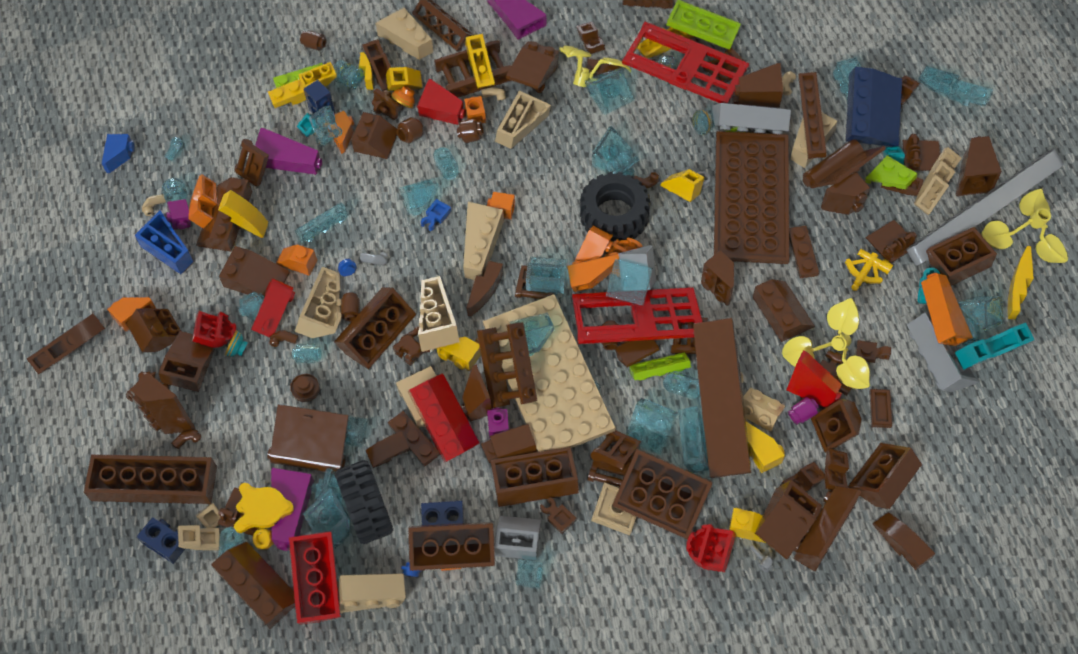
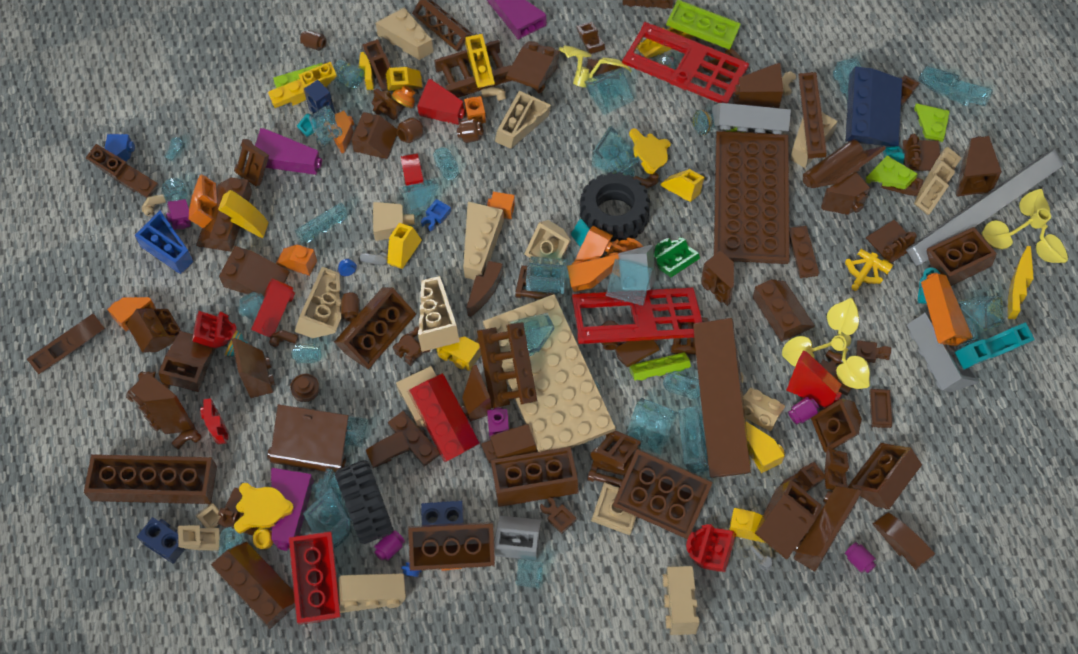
(121, 171): none -> reddish brown slope
(214, 422): none -> red slope
(253, 368): none -> reddish brown slope
(387, 217): none -> tan torso
(389, 546): none -> magenta brick
(402, 245): none -> yellow slope
(411, 169): none -> red slope
(548, 241): none -> tan slope
(580, 232): none -> teal slope
(650, 150): none -> yellow tile
(674, 256): none -> green slope
(680, 600): none -> tan wedge
(860, 558): none -> magenta brick
(932, 121): none -> lime wing

